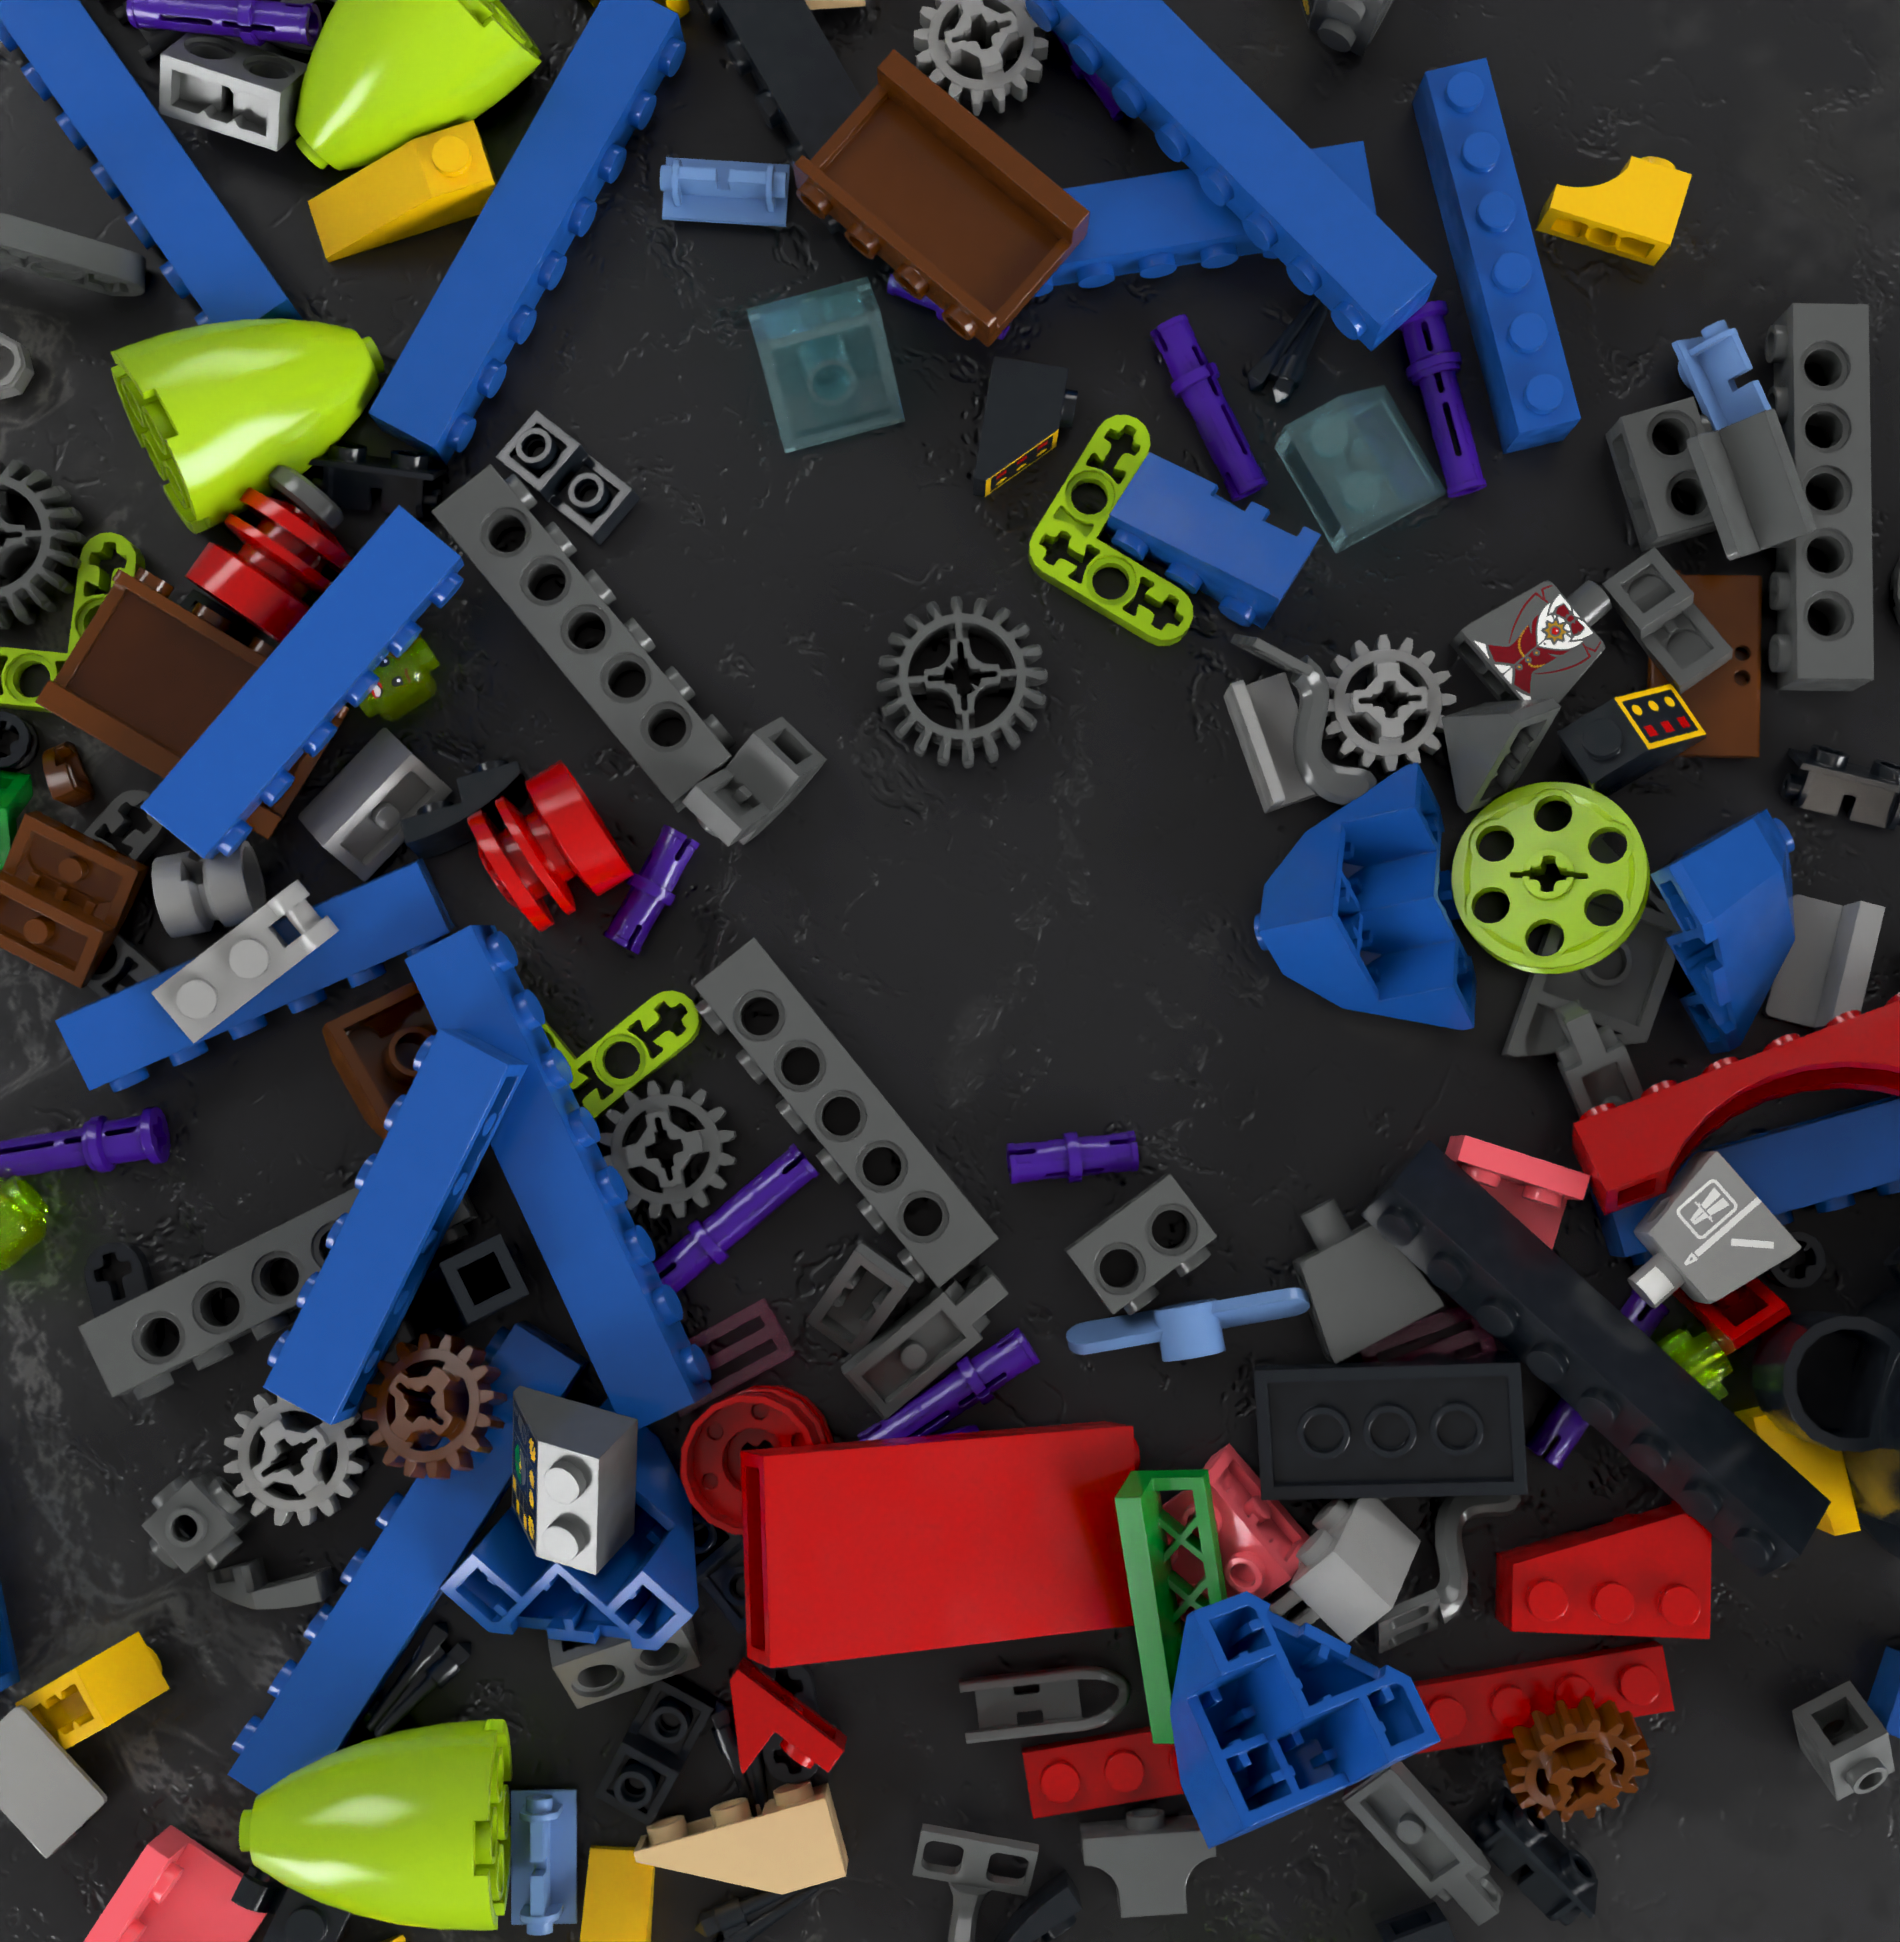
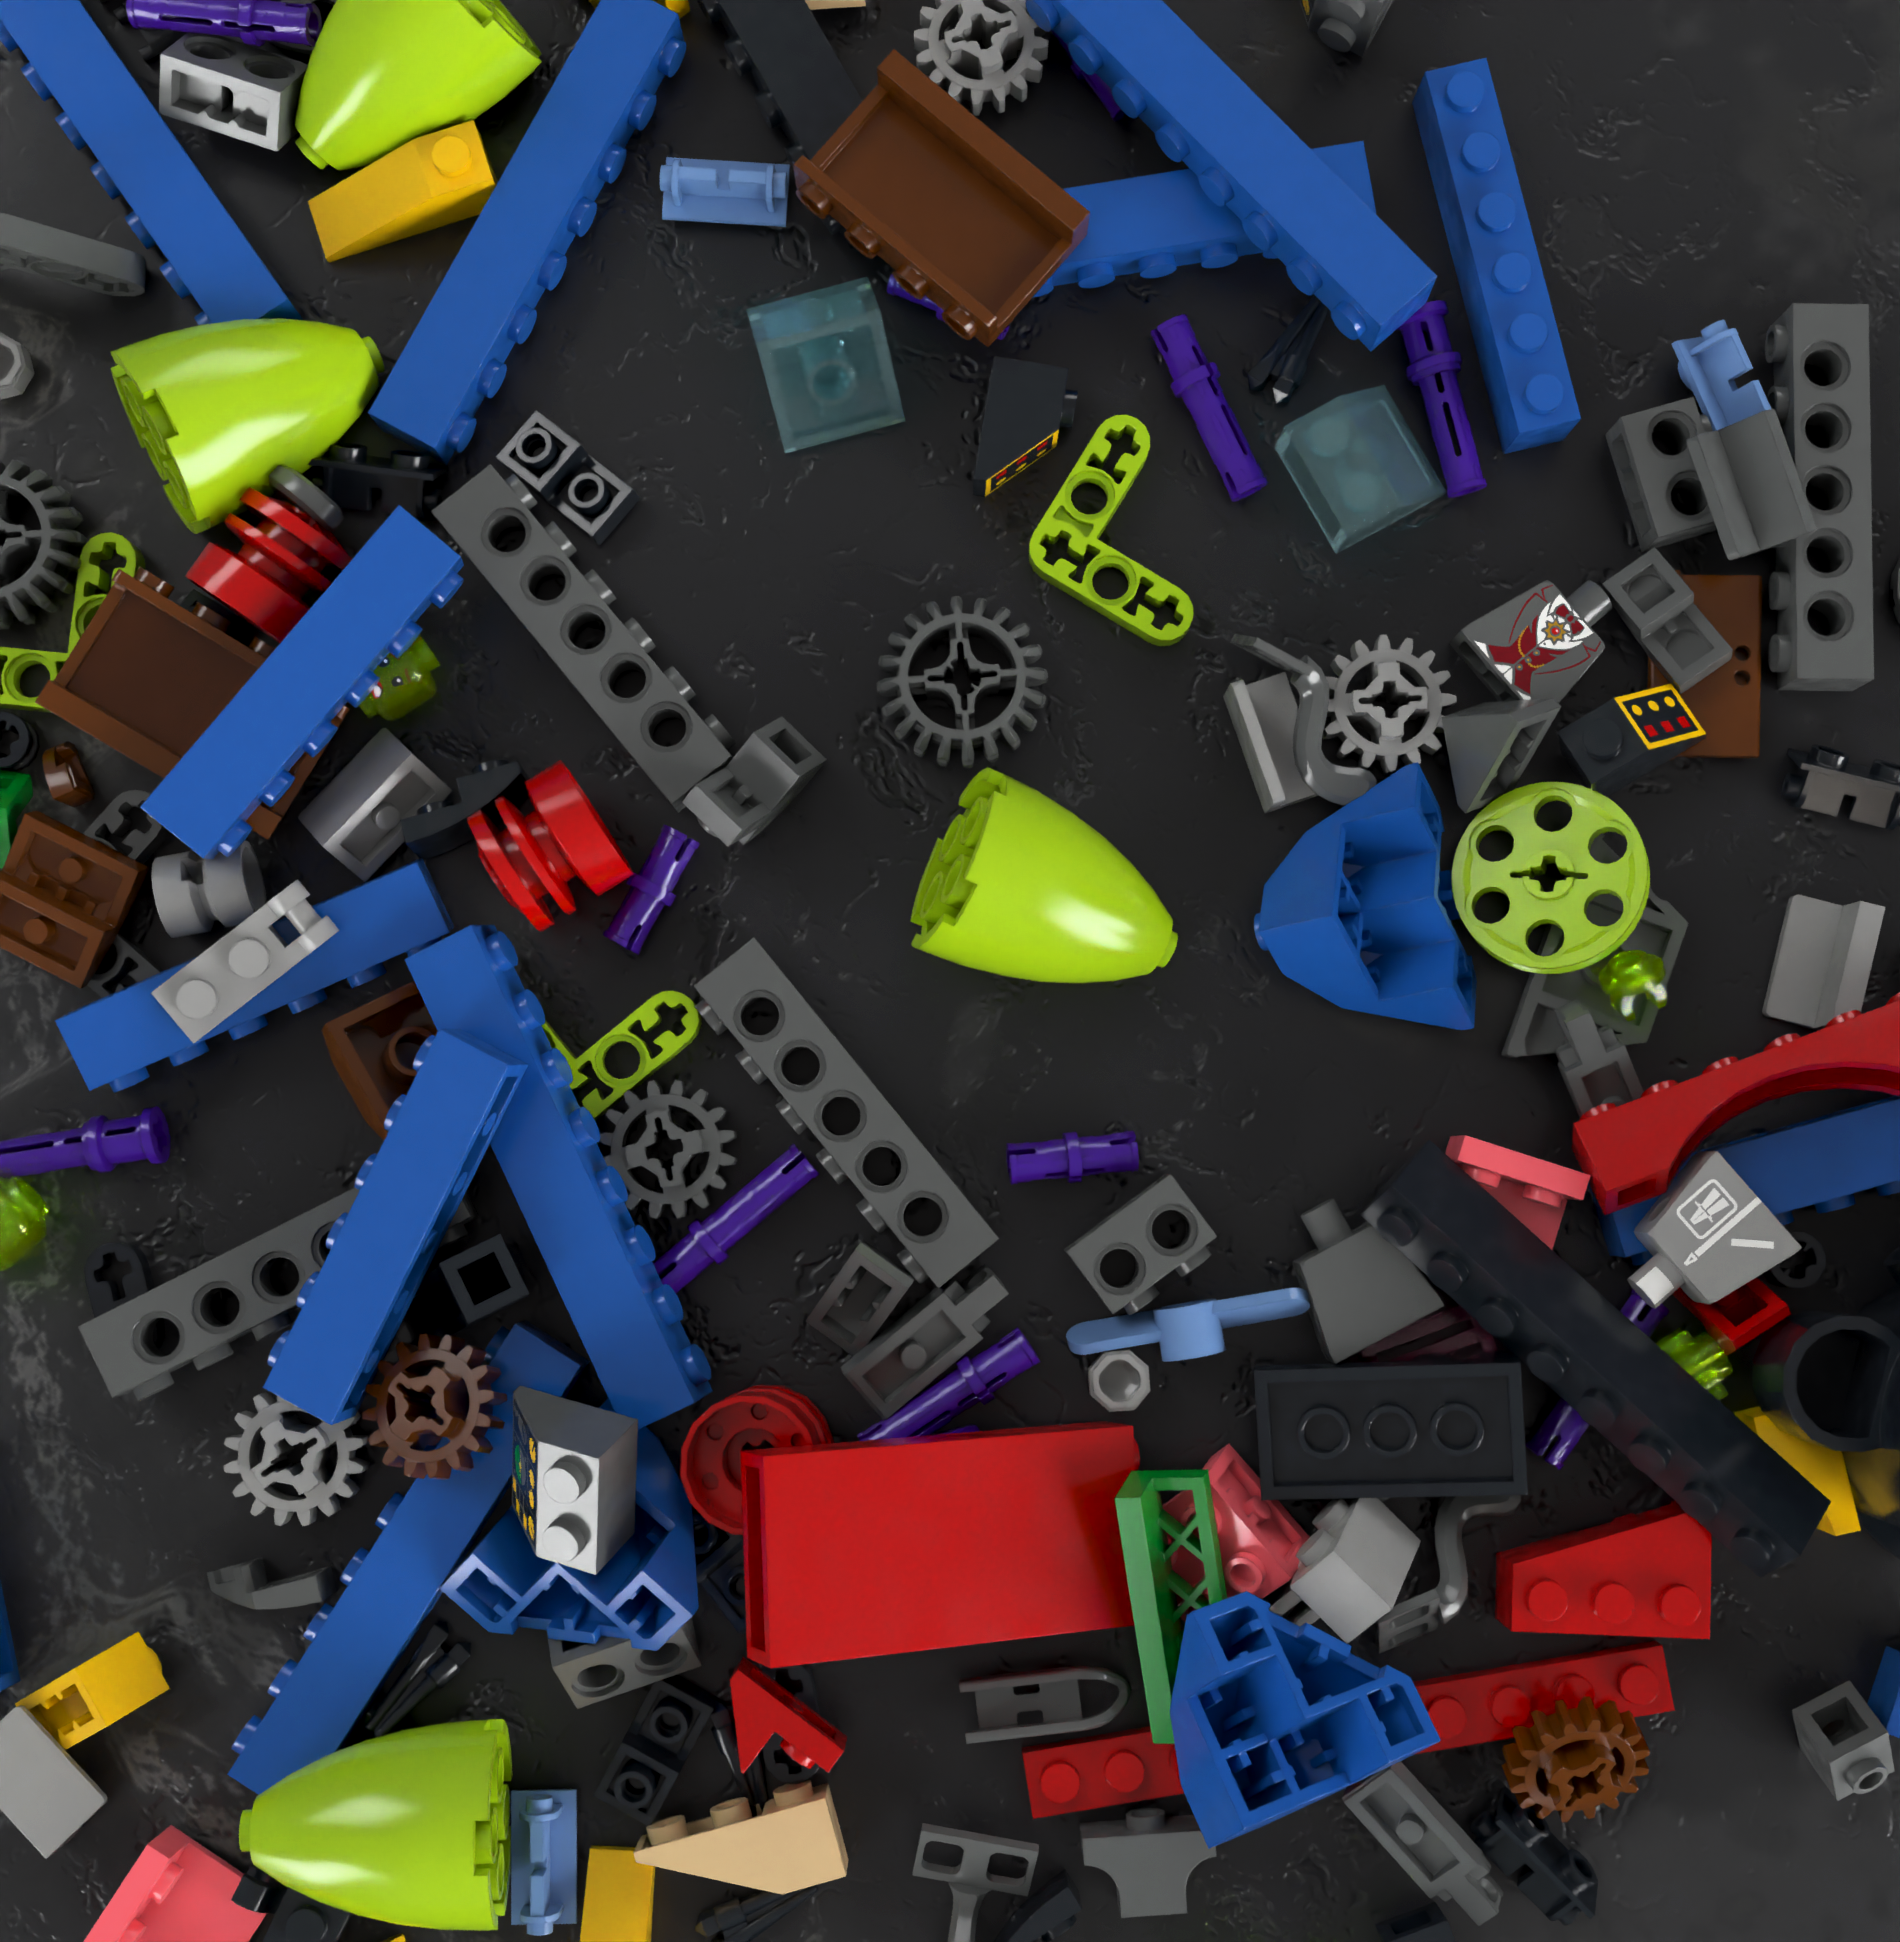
(217, 1517): dark grey brick -> none
(772, 1330): clear pink tile -> none
(1036, 893): none -> lime cylinder
(1118, 1380): none -> light grey tile
(1208, 541): blue wedge -> none
(1624, 216): yellow arch -> none
(1633, 974): none -> clear neon green plate
(1734, 923): blue brick -> none

